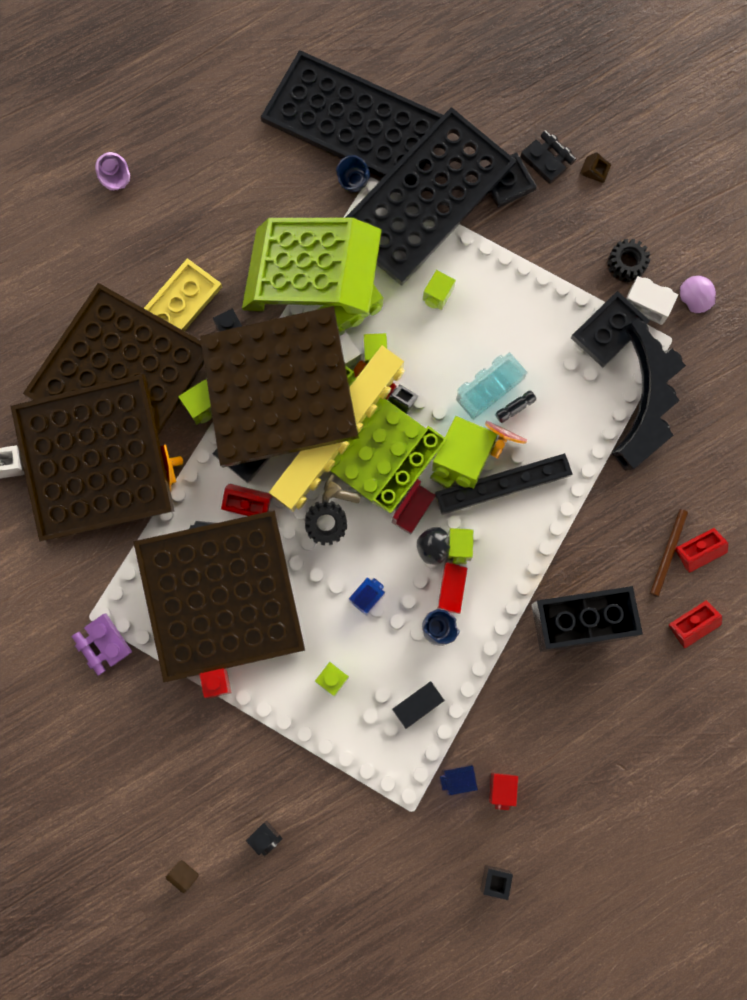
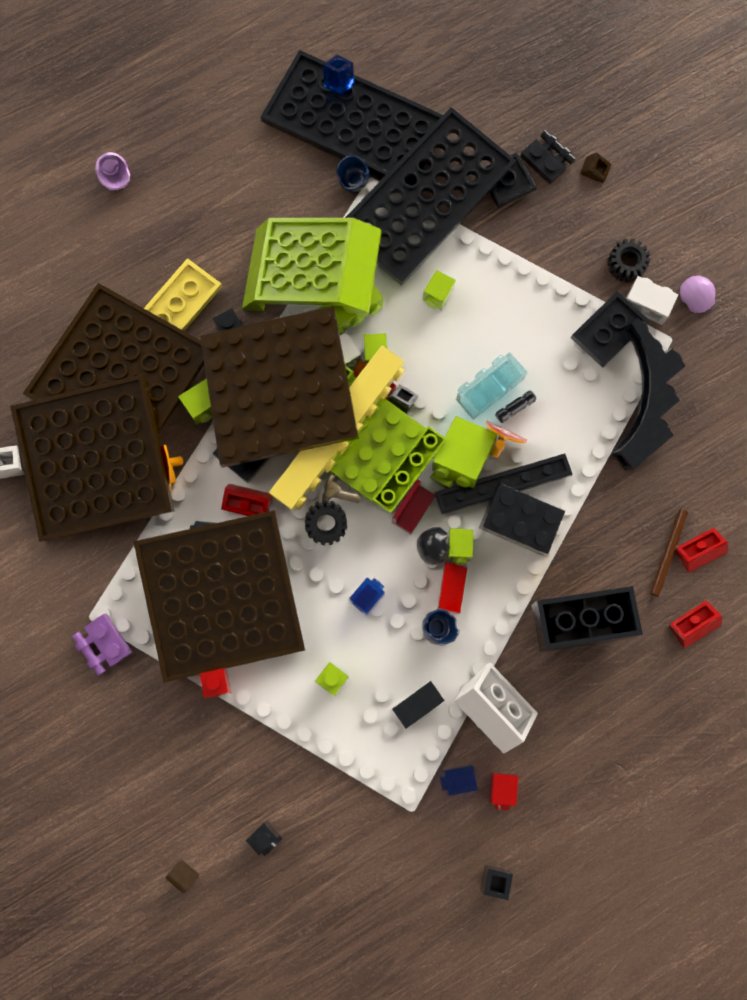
(338, 74): none -> clear blue brick
(497, 708): none -> white slope
(522, 519): none -> black brick

